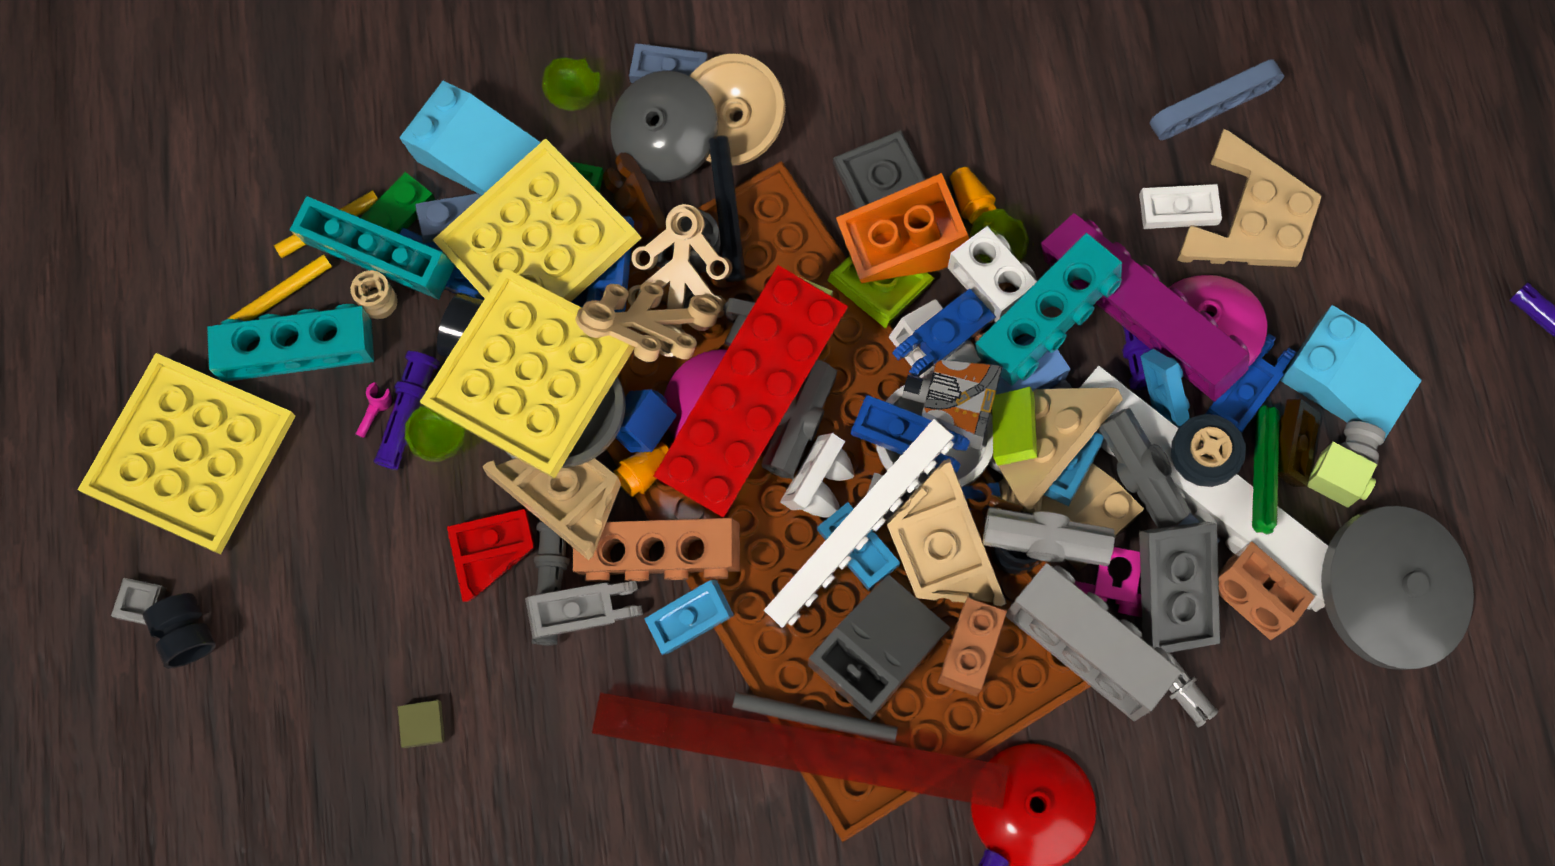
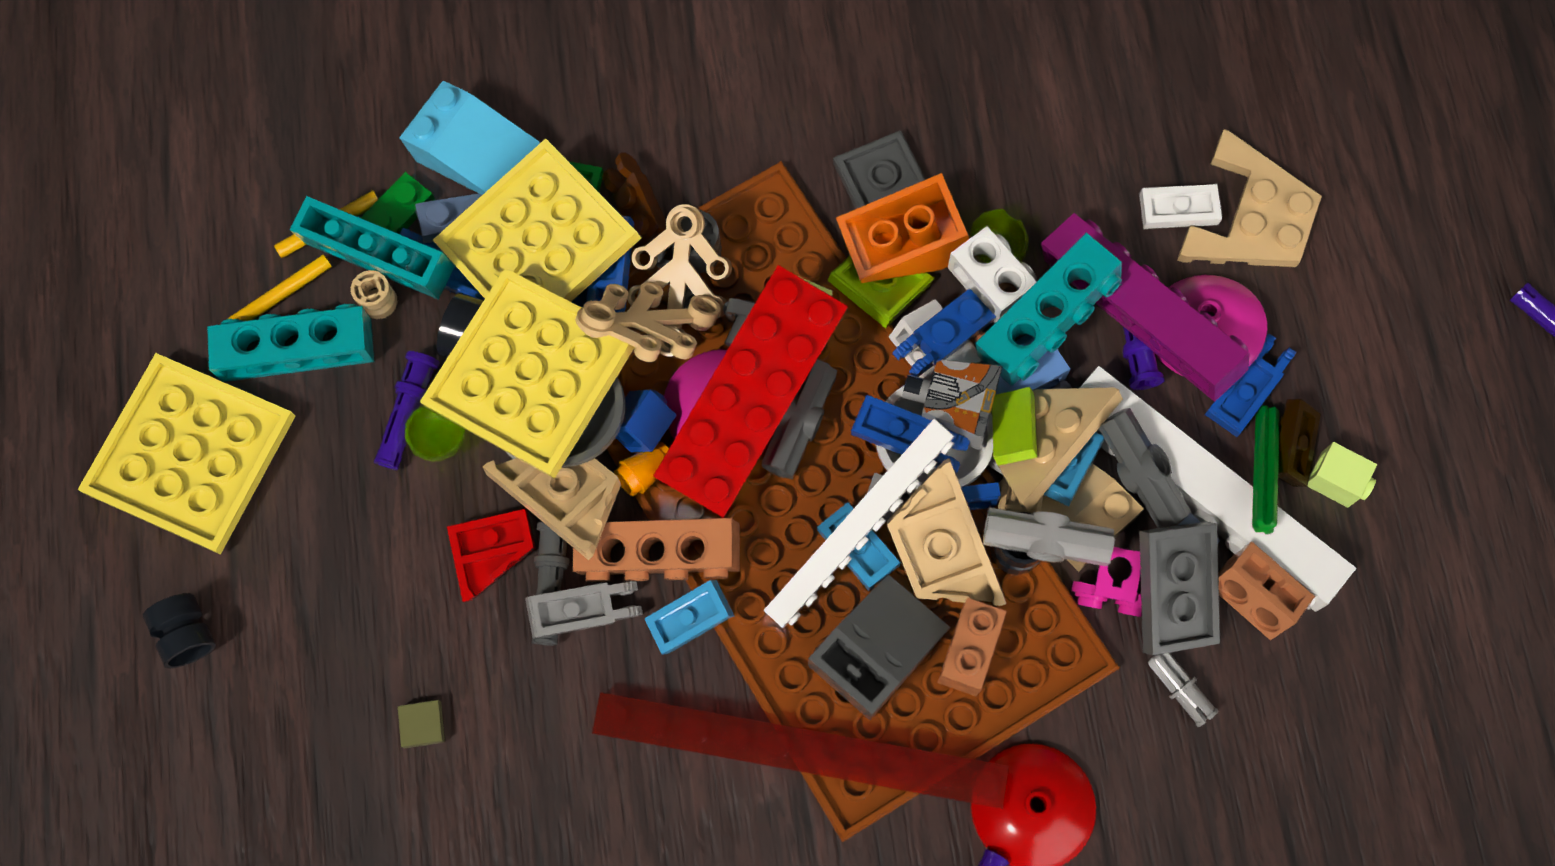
(135, 598): light grey tile -> none
(374, 407): dark pink hand -> none
(570, 83): clear neon green hair -> none
(653, 59): sand blue plate -> none
(683, 133): dark grey dish -> none
(727, 206): black axle -> none
(748, 86): tan dish -> none
(807, 488): white tile -> none
(815, 717): dark grey bar -> none
(971, 194): light orange cone -> none
(992, 500): reddish brown hand -> none
(1093, 642): light grey brick -> none
(1165, 386): dark azure plate -> none
(1216, 99): sand blue beam -> none
(1218, 439): black wheel -> none
(1351, 372): medium azure slope -> none
(1363, 439): light grey wheel -> none
(1397, 588): dark grey dish -> none

